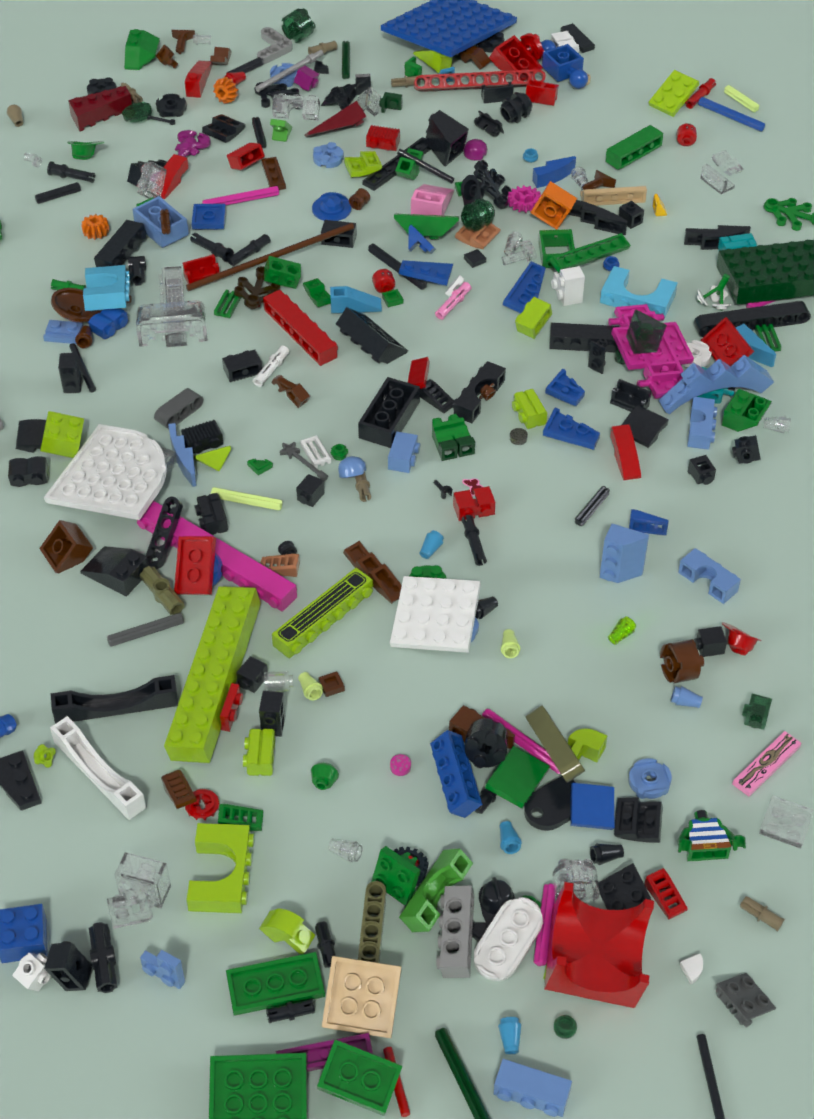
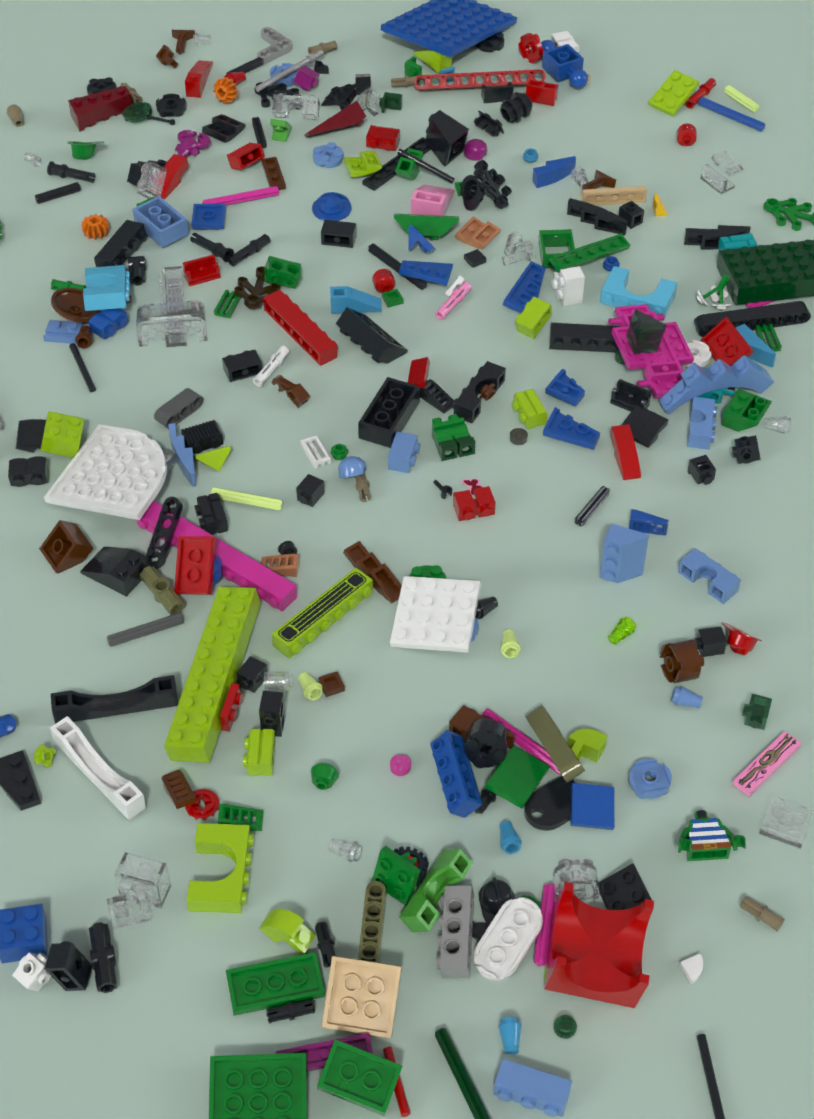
(70, 372): black brick -> none
(140, 49): green wedge -> none
(165, 221): reddish brown axle -> none
(165, 967): medium blue plate -> none
(221, 56): reddish brown slope -> none
(259, 466): green tile -> none
(263, 259): reddish brown piece -> none
(291, 450): dark grey piece -> none
(298, 25): clear green brick -> none
(317, 293): green slope -> none
(346, 59): dark green axle -> none
(359, 199): reddish brown wheel -> none
(431, 544): dark azure cone -> none
(472, 534): black pin -> none
(477, 54): reddish brown slope -> none
(477, 214): clear green piece -> none
(514, 56): red slope -> none
(523, 198): dark pink gear -> none
(553, 205): orange brick -> none
(584, 42): black tile -> none
(597, 355): black hinge -> none
(605, 853): black cone -> none
(634, 147): green brick -> none
(638, 820): black slope -> none
(658, 881): red slope -> none
(744, 997): dark grey hinge -> none

